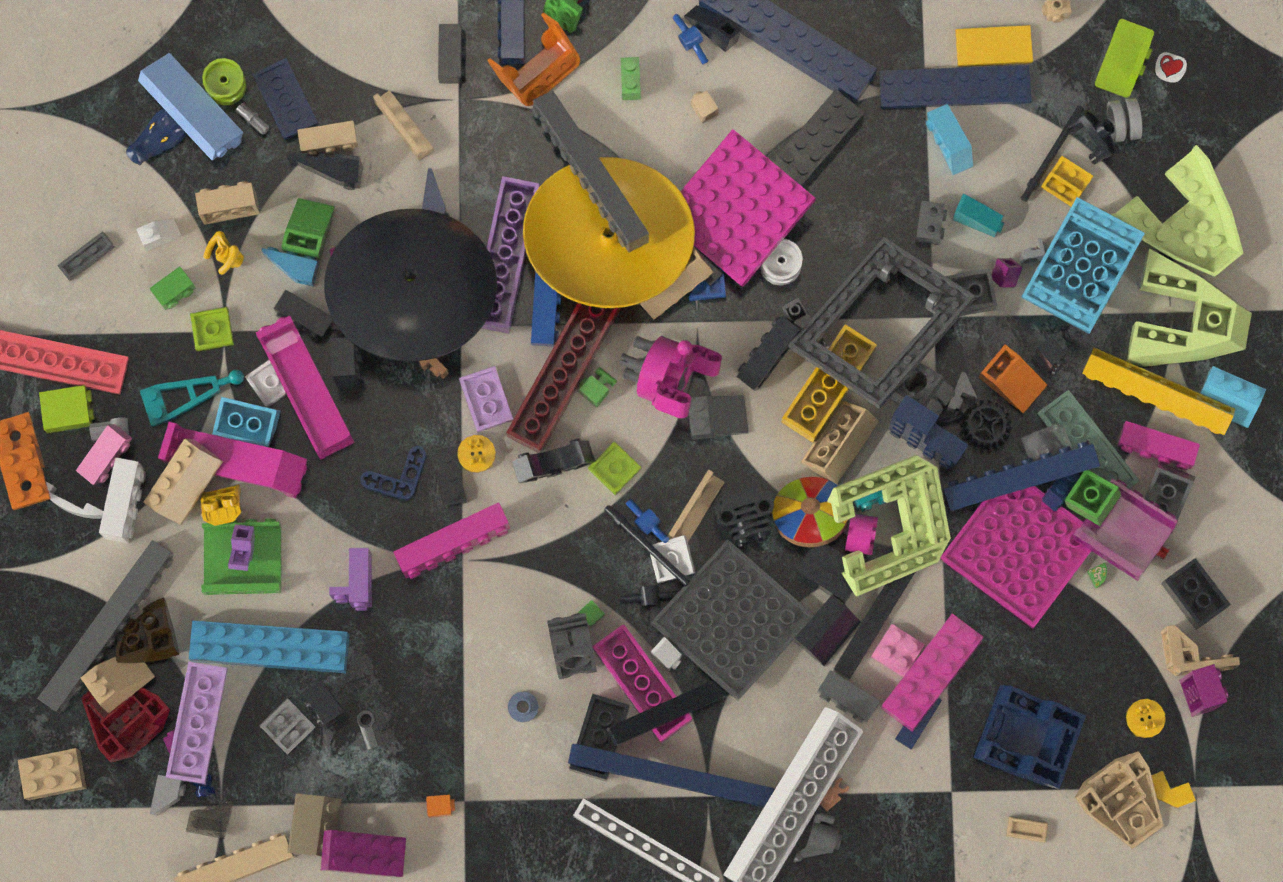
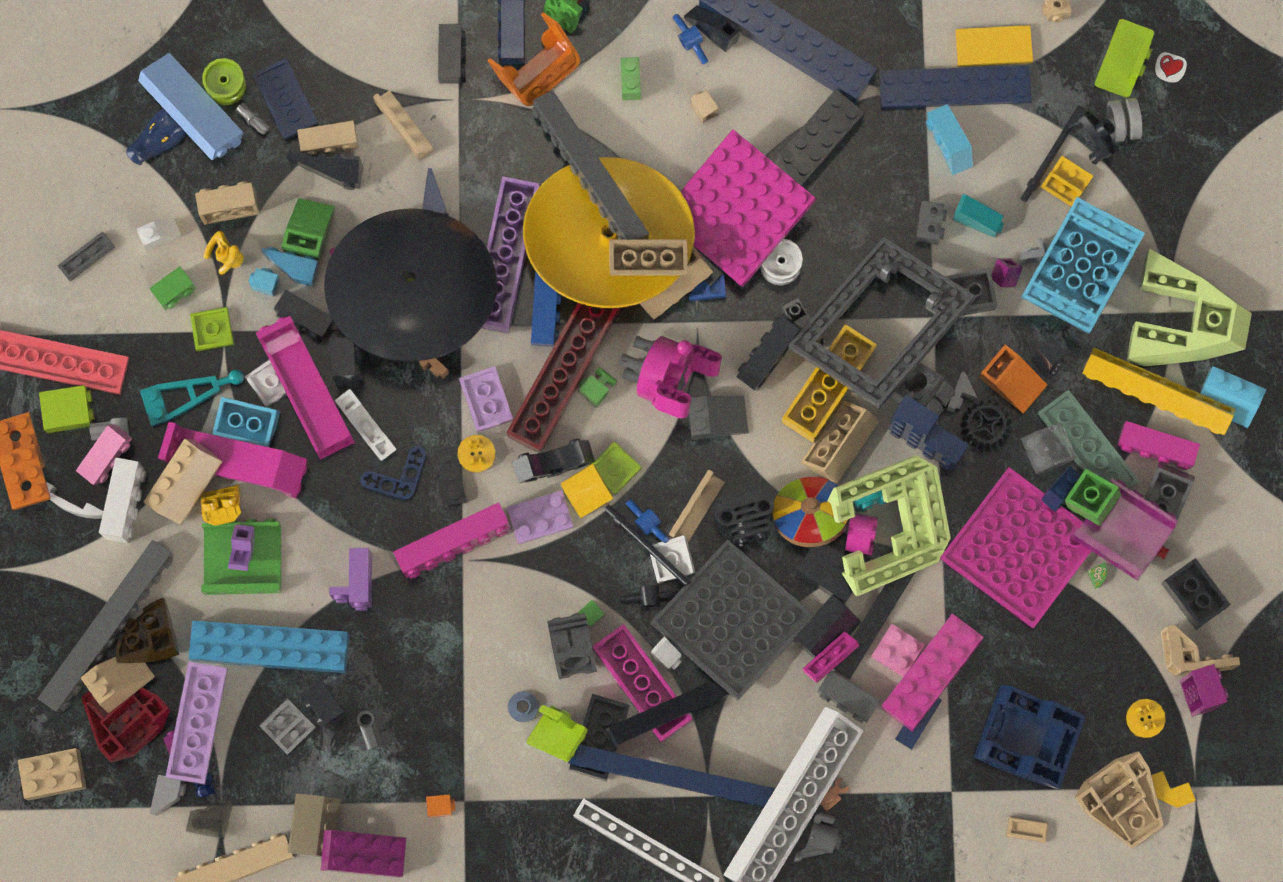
(264, 281): none -> medium azure brick
(365, 425): none -> white slope
(540, 517): none -> lavender plate
(556, 733): none -> lime bracket
(586, 490): none -> yellow slope
(648, 257): none -> tan slope
(830, 657): none -> dark pink plate
(949, 418): black axle -> none
(1021, 476): dark blue brick -> none
(1202, 230): yellowish green piece -> none

